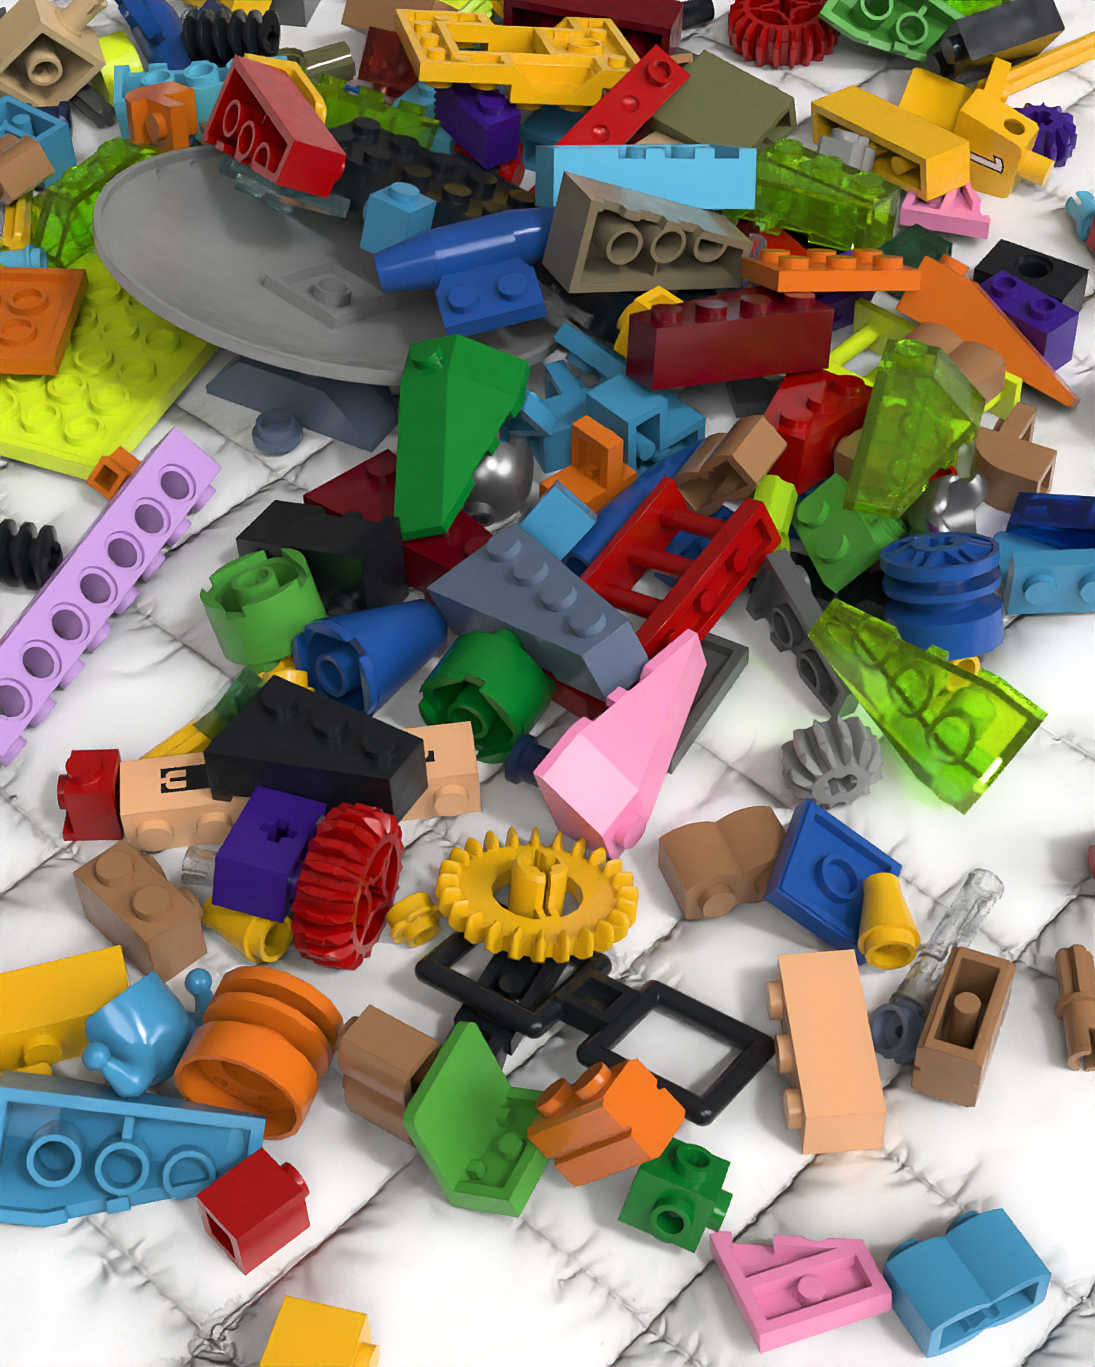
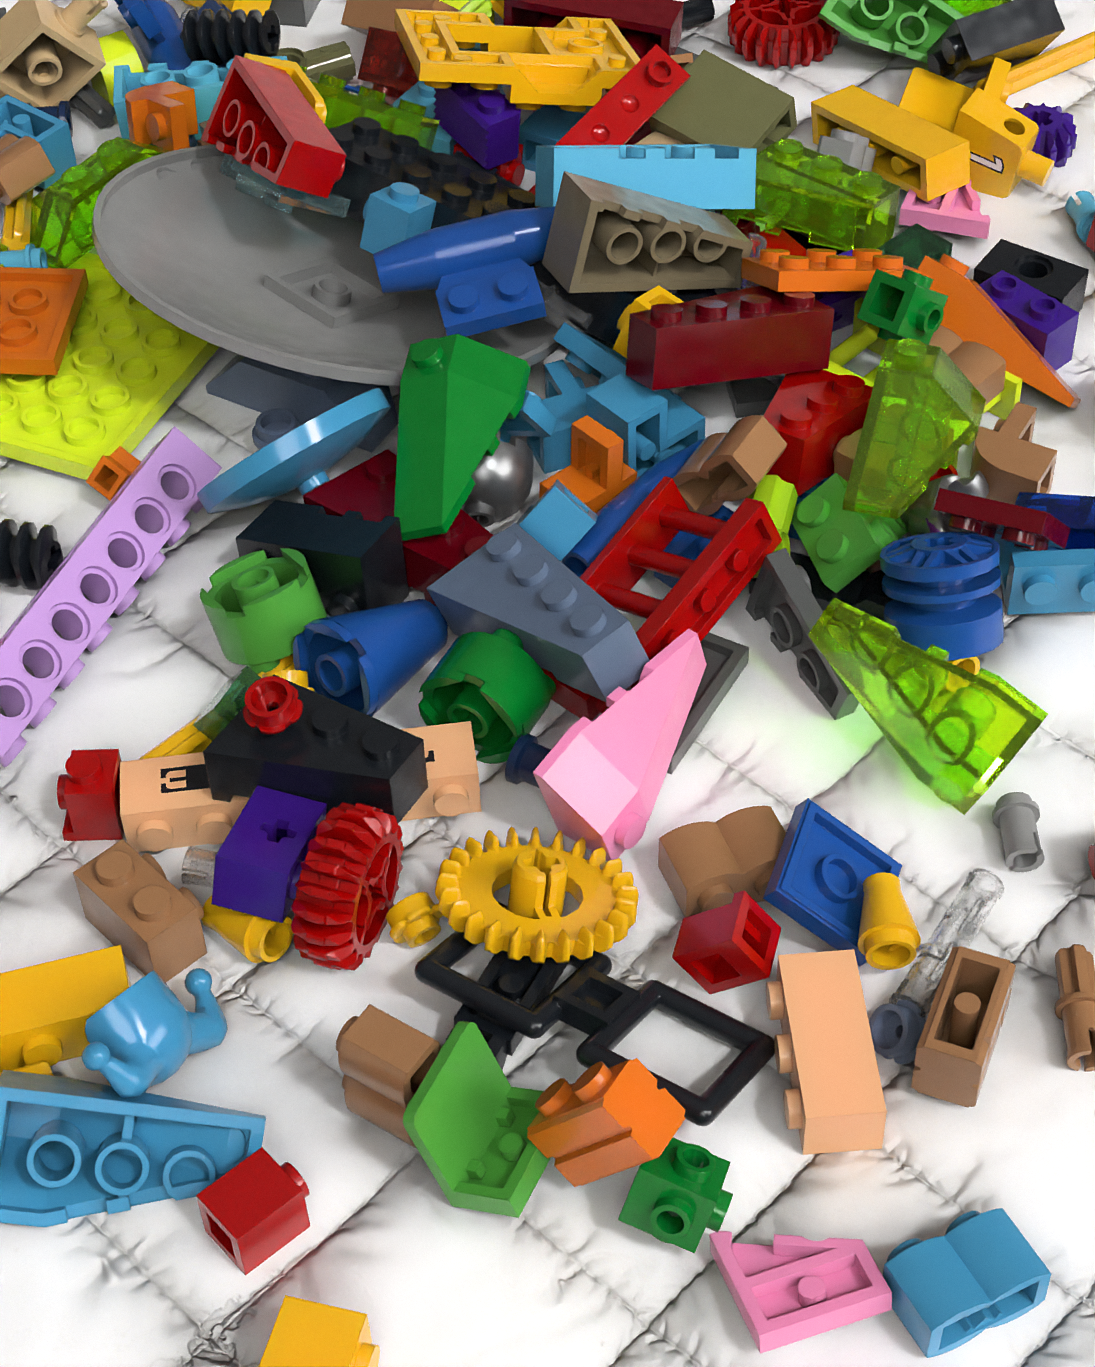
(261, 1048): orange wheel -> none
(267, 694): none -> red plate
(297, 457): none -> dark azure dish
(728, 944): none -> red brick
(832, 761): light grey gear -> none
(903, 306): none -> green brick
(1017, 819): none -> light grey pin
(1020, 525): none -> dark red plate

